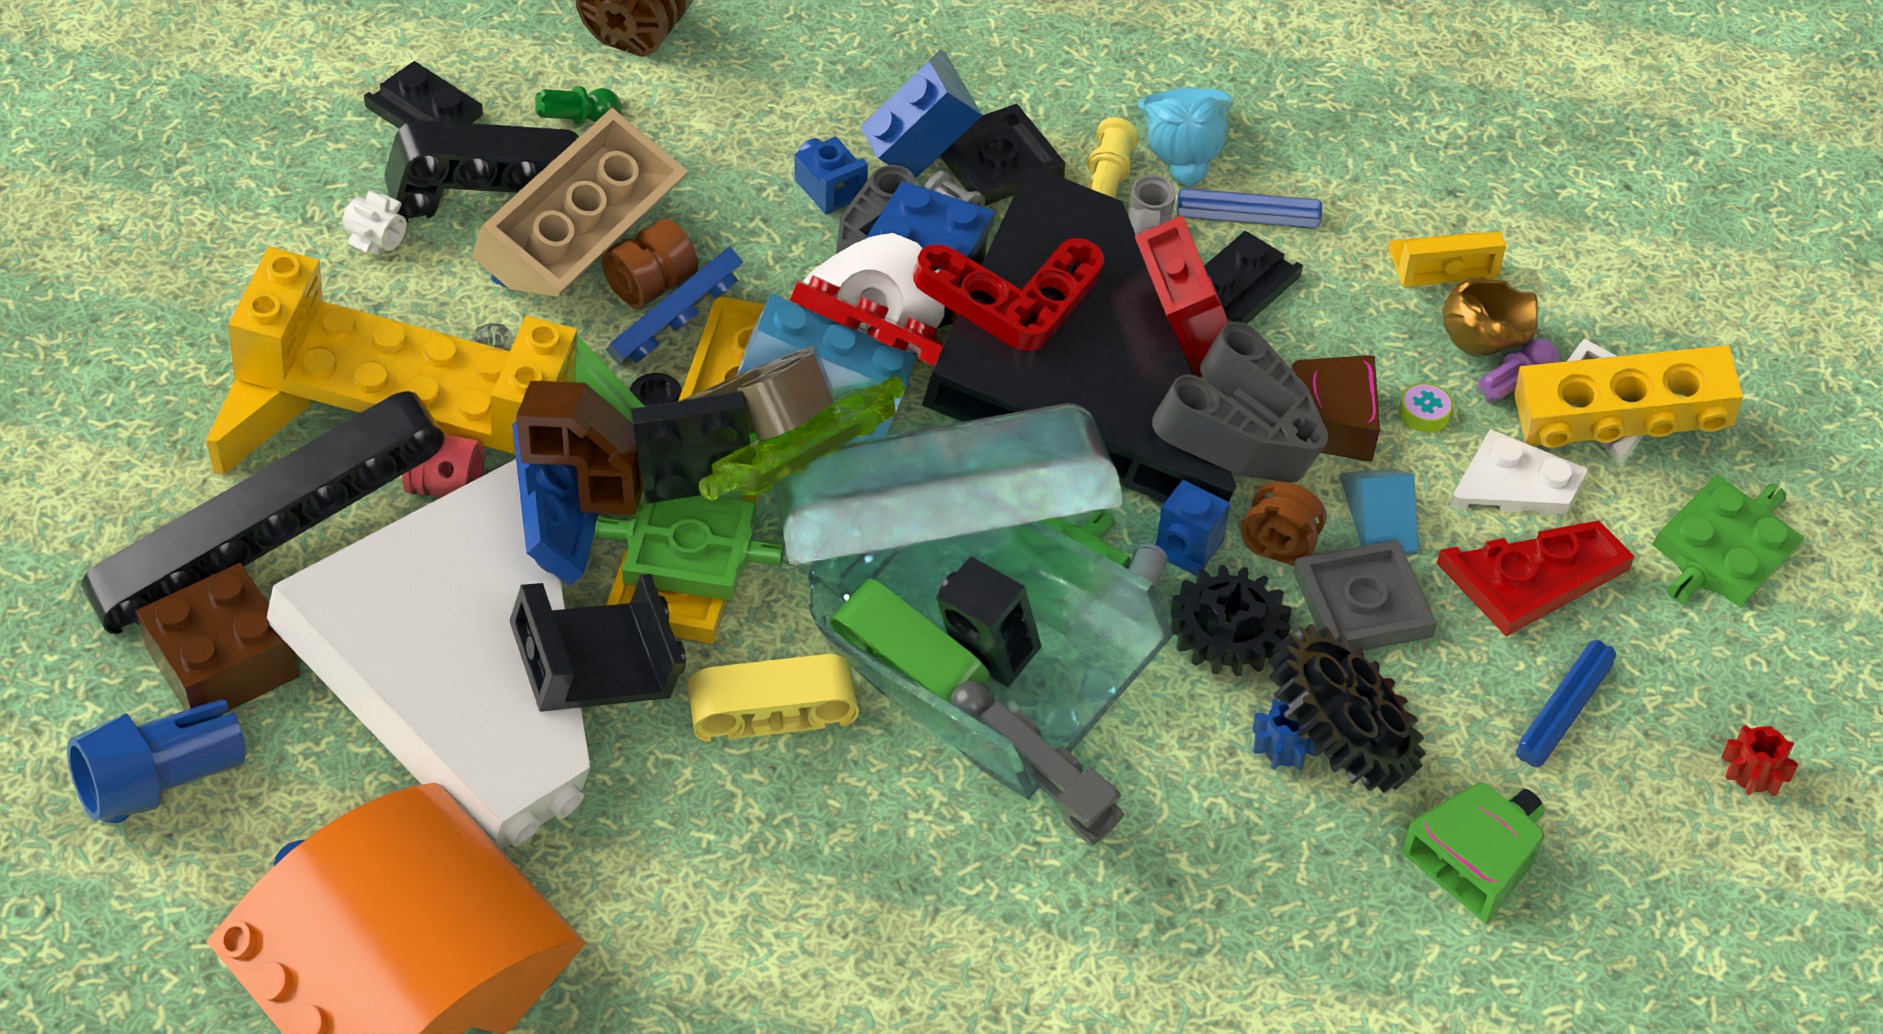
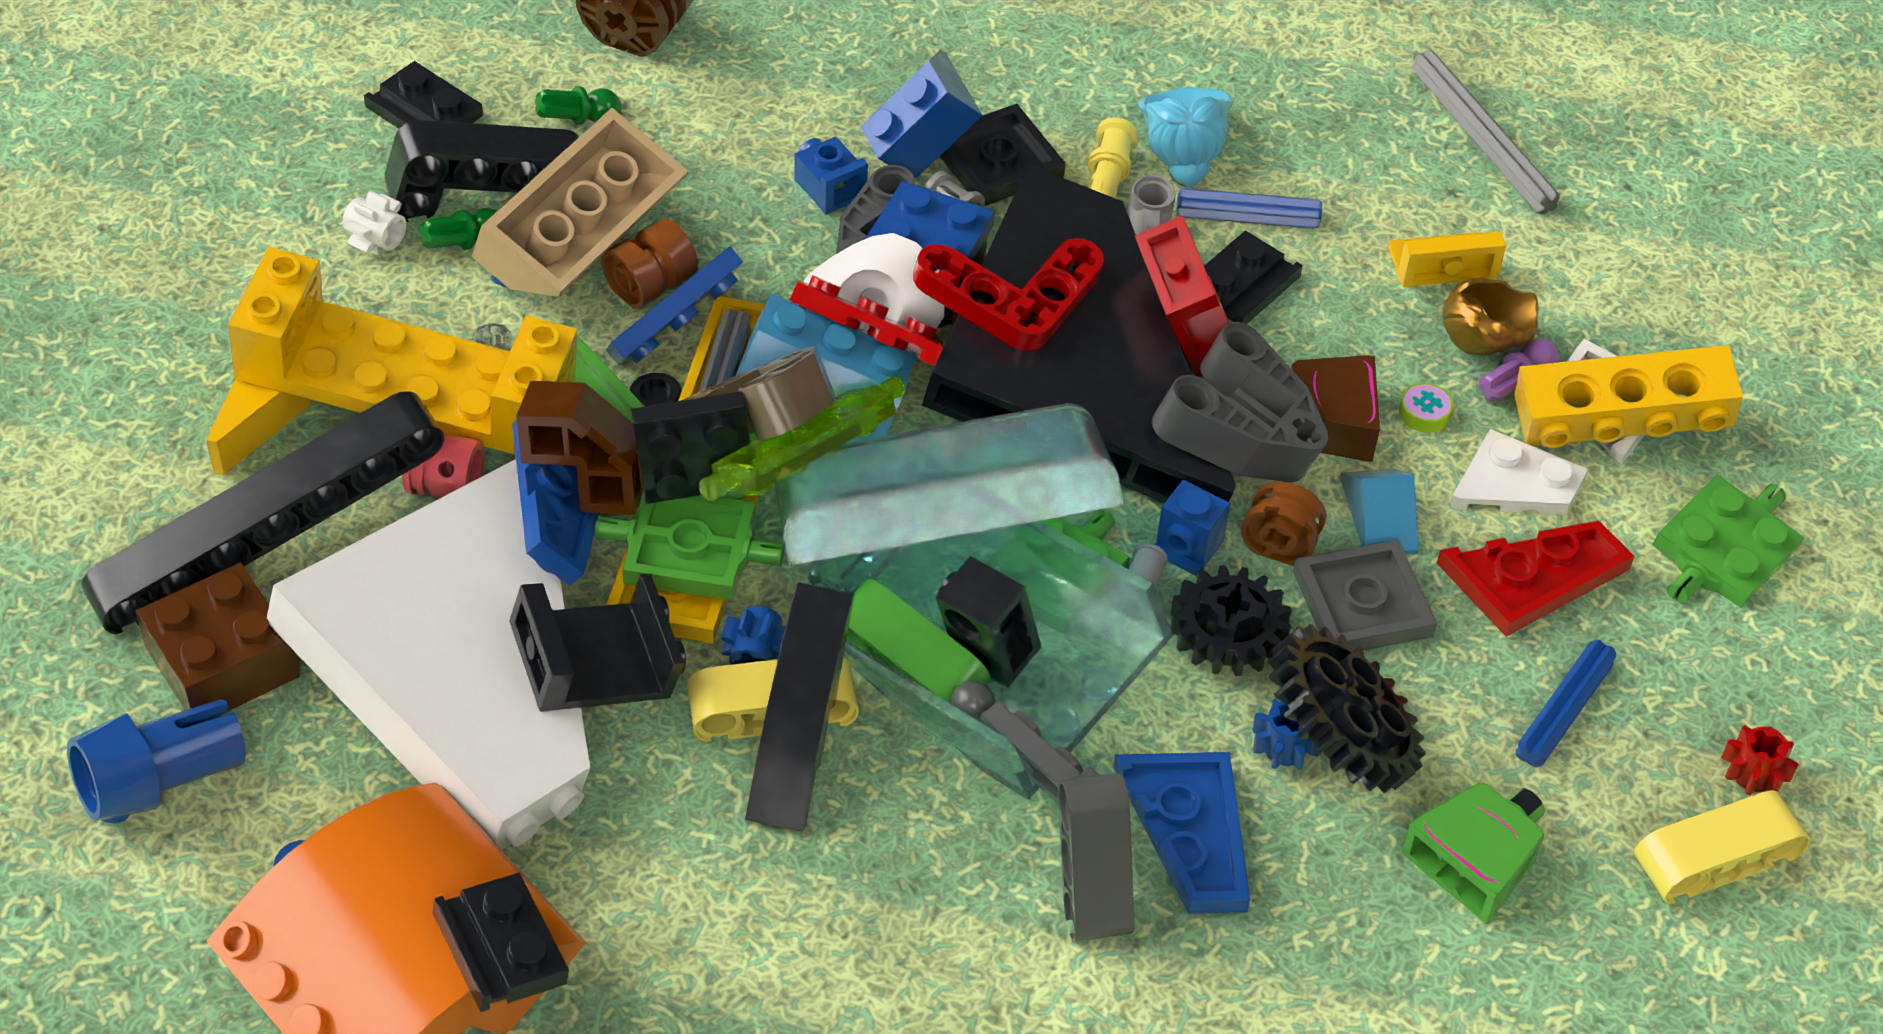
(456, 230): none -> green axle
(500, 941): none -> black plate
(726, 348): none -> dark grey axle
(753, 637): none -> blue gear
(800, 706): none -> black slope
(1096, 856): none -> dark grey beam
(1193, 824): none -> blue wing
(1486, 132): none -> axle
(1721, 846): none -> light yellow beam

